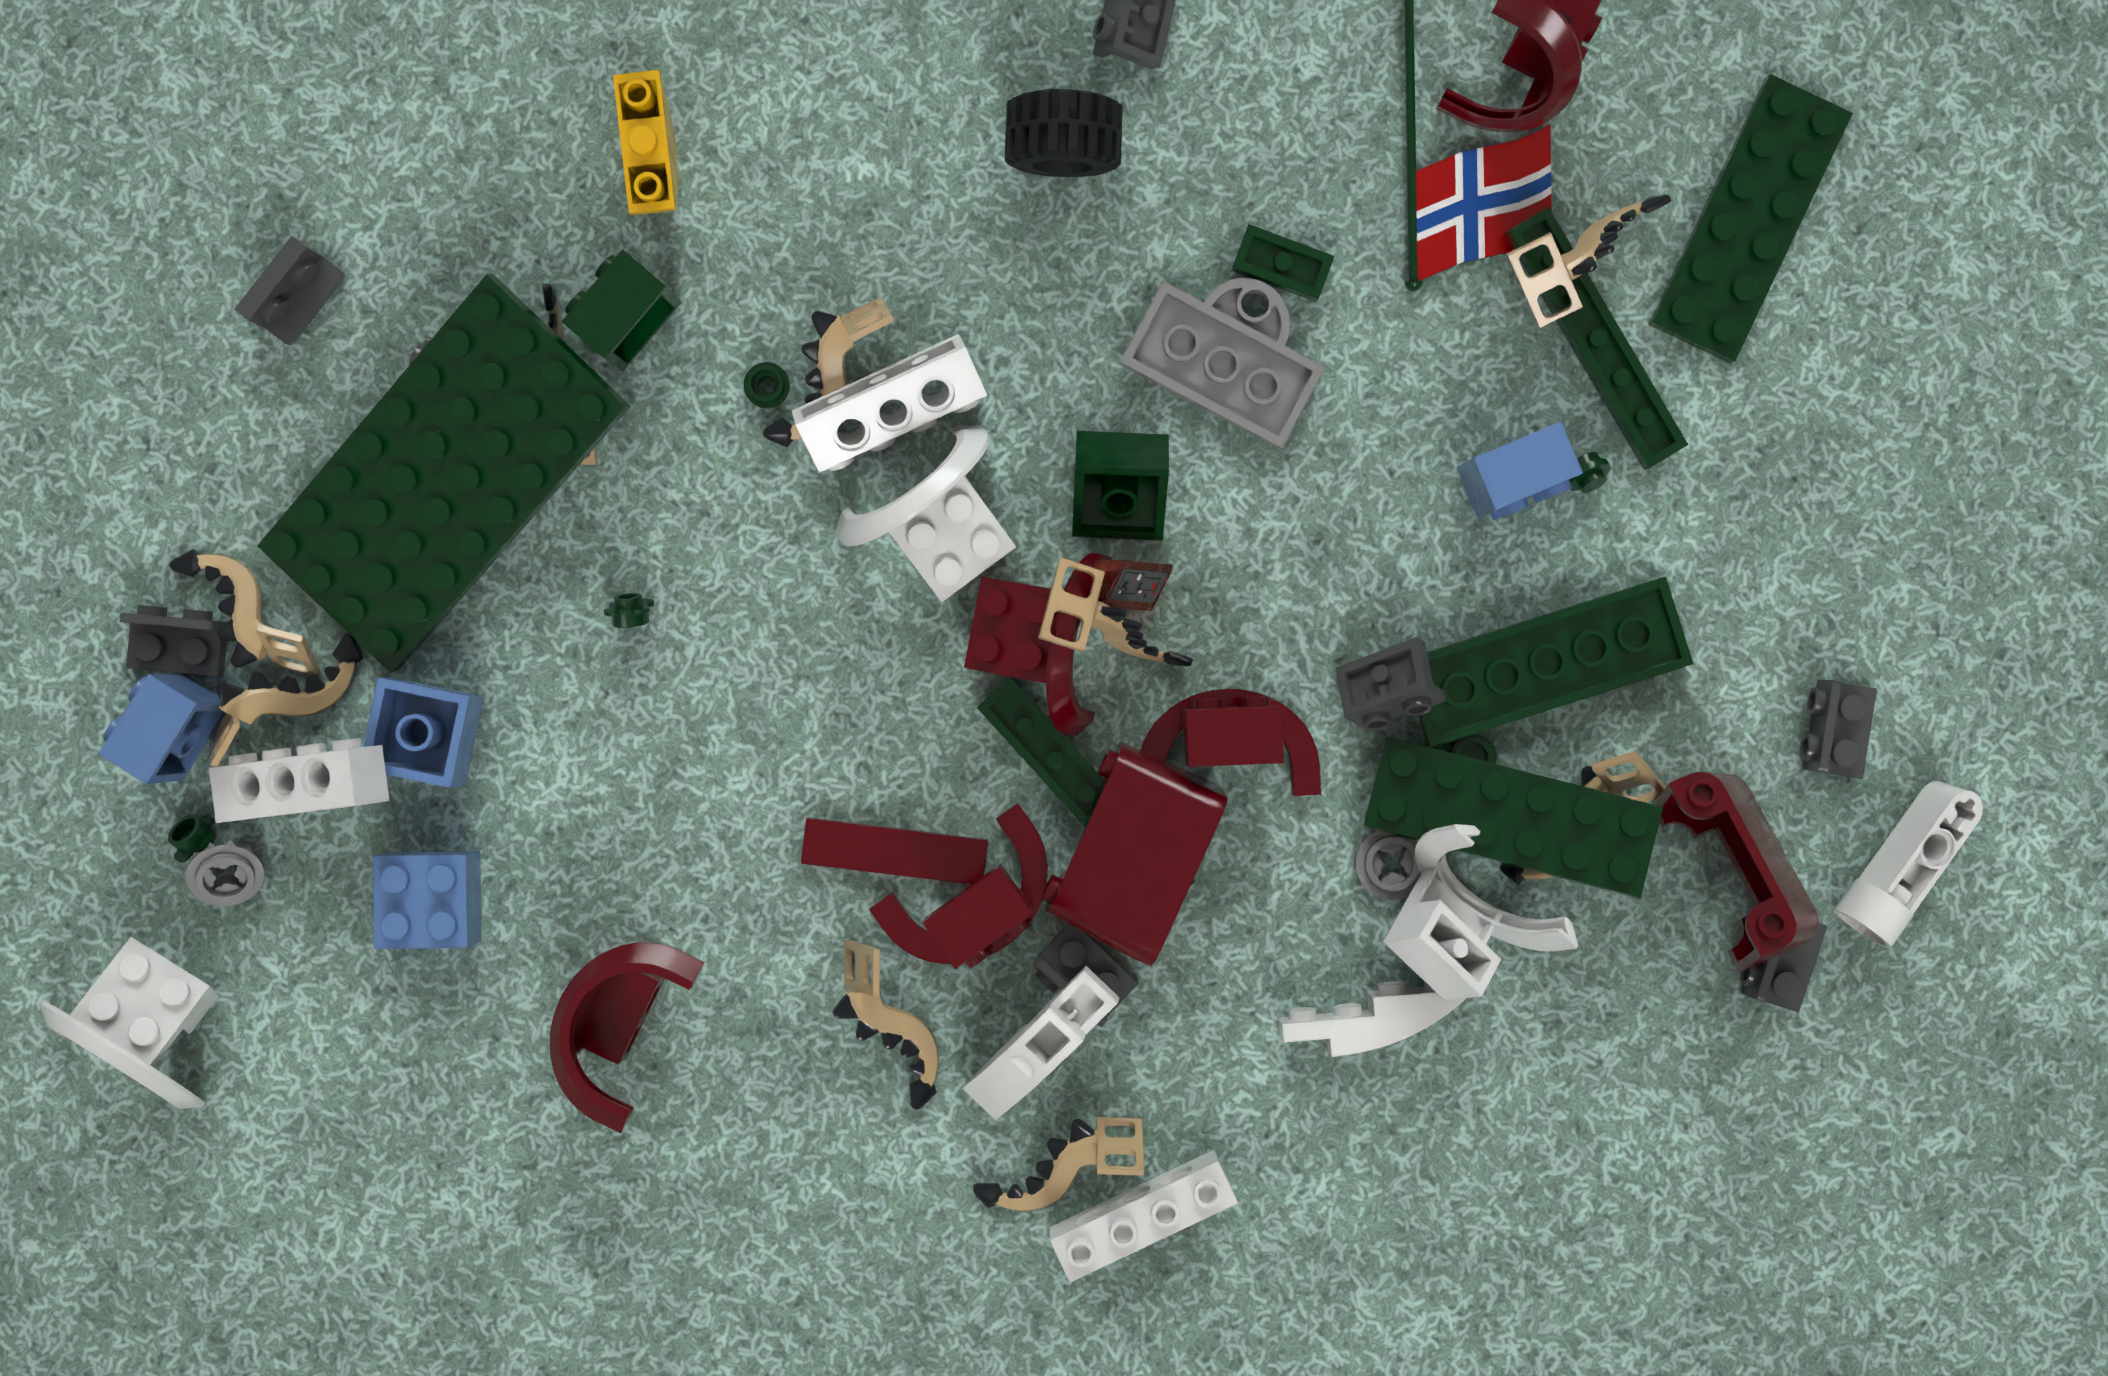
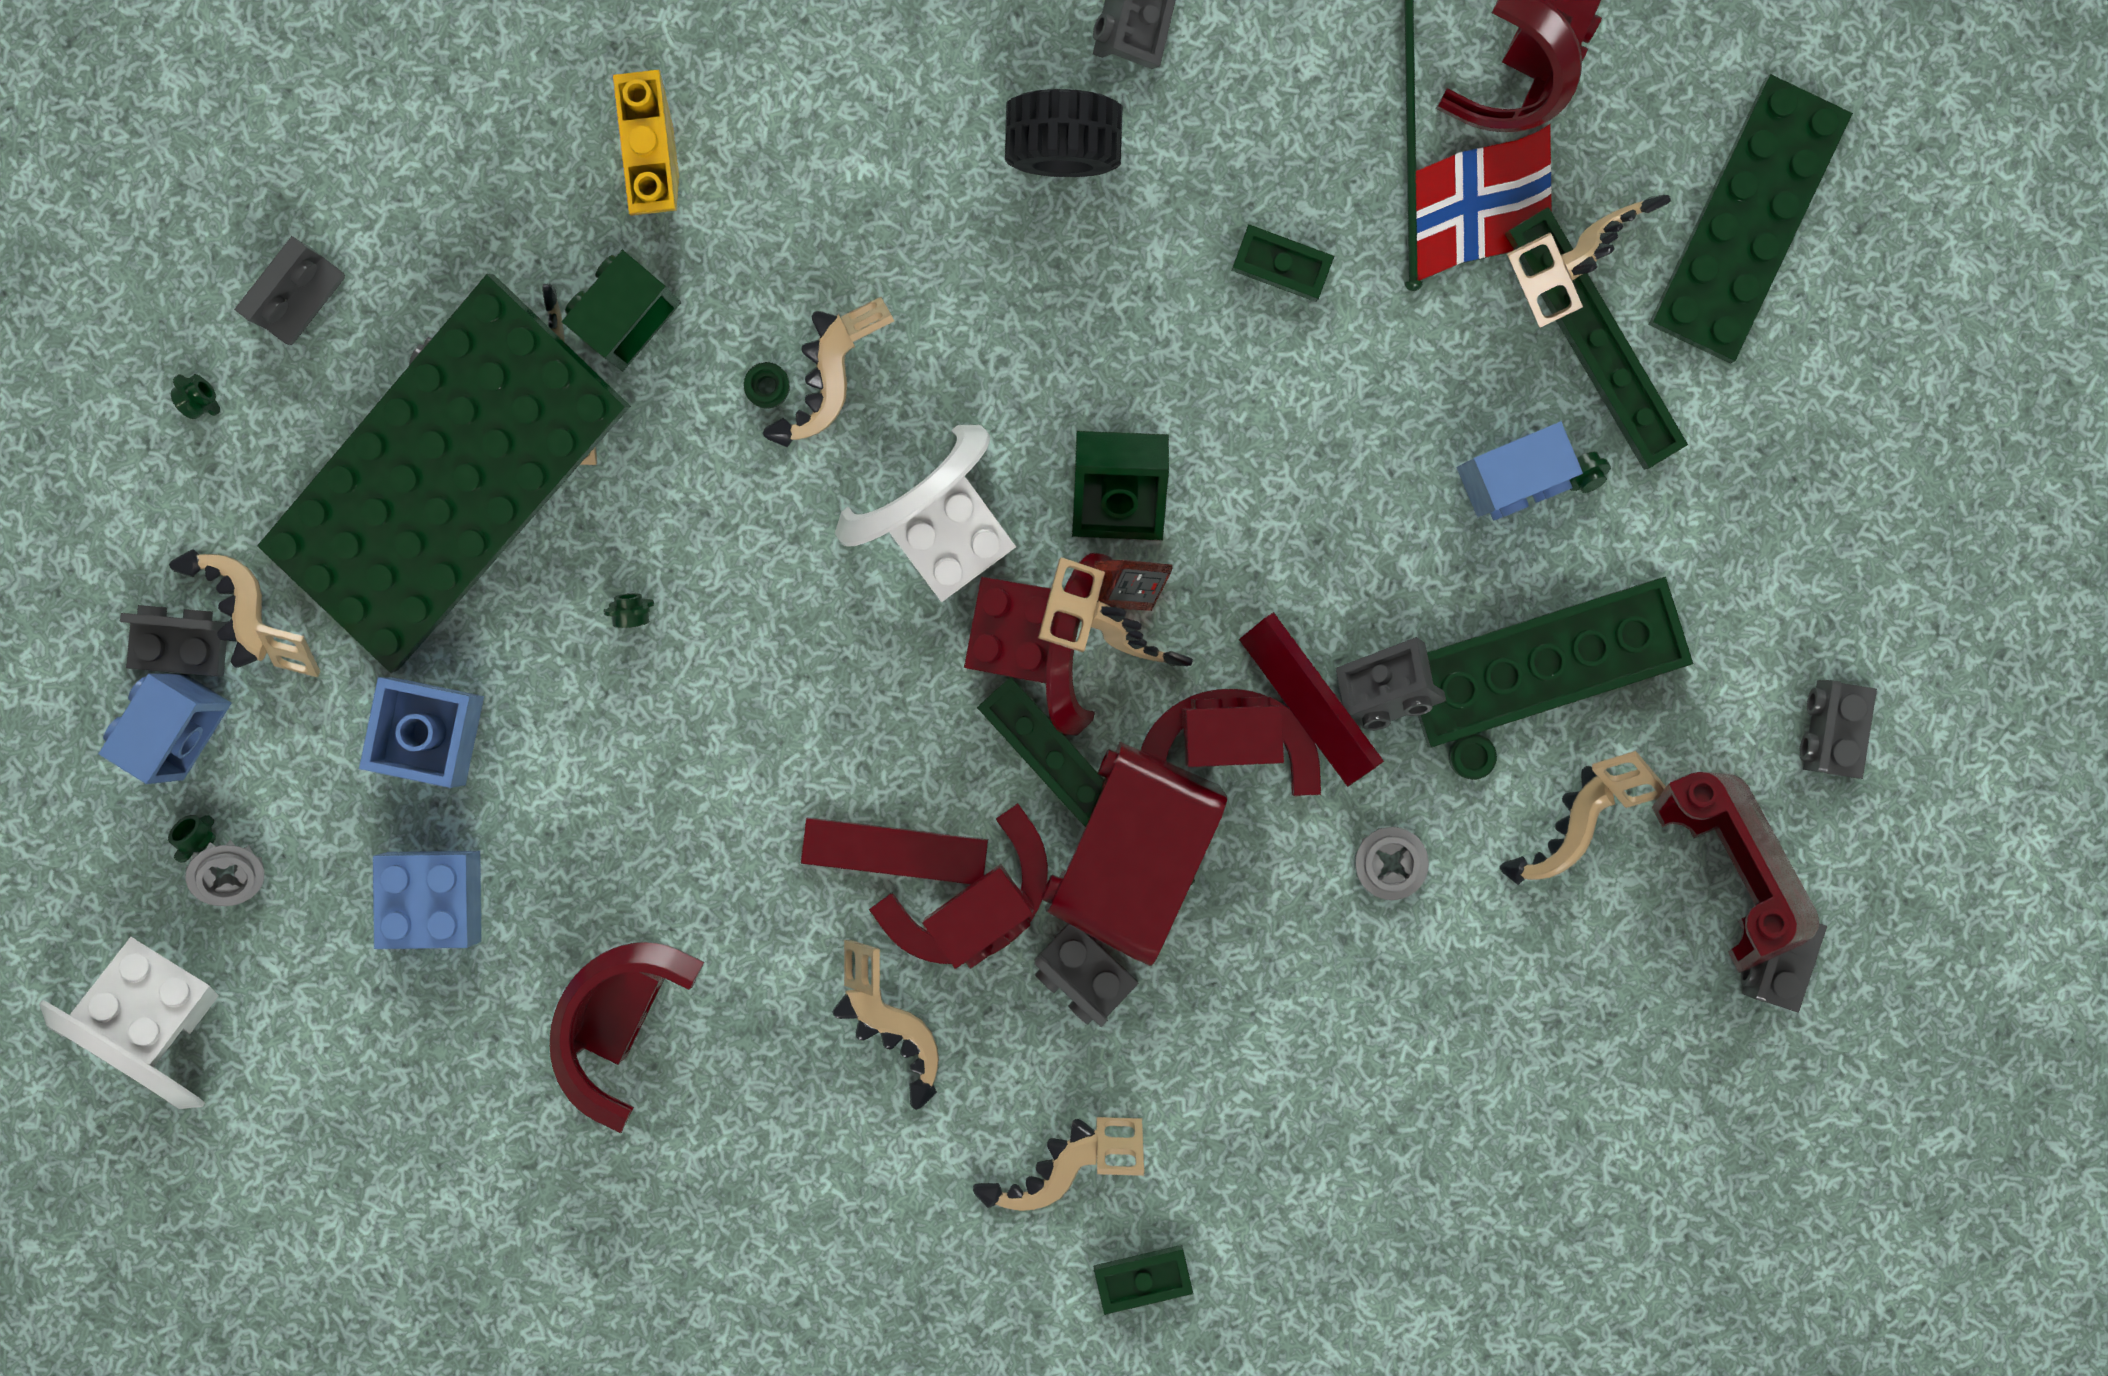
(194, 396): none -> dark green plate
(284, 699): tan piece -> none
(299, 783): white brick -> none
(901, 381): white brick -> none
(1041, 1044): white slope -> none
(1142, 1216): white brick -> none
(1143, 1279): none -> dark green plate
(1226, 358): light grey plate -> none
(1311, 699): none -> dark red tile
(1391, 1017): white slope -> none
(1447, 926): white piece -> none
(1519, 815): dark green plate -> none
(1910, 862): white beam -> none

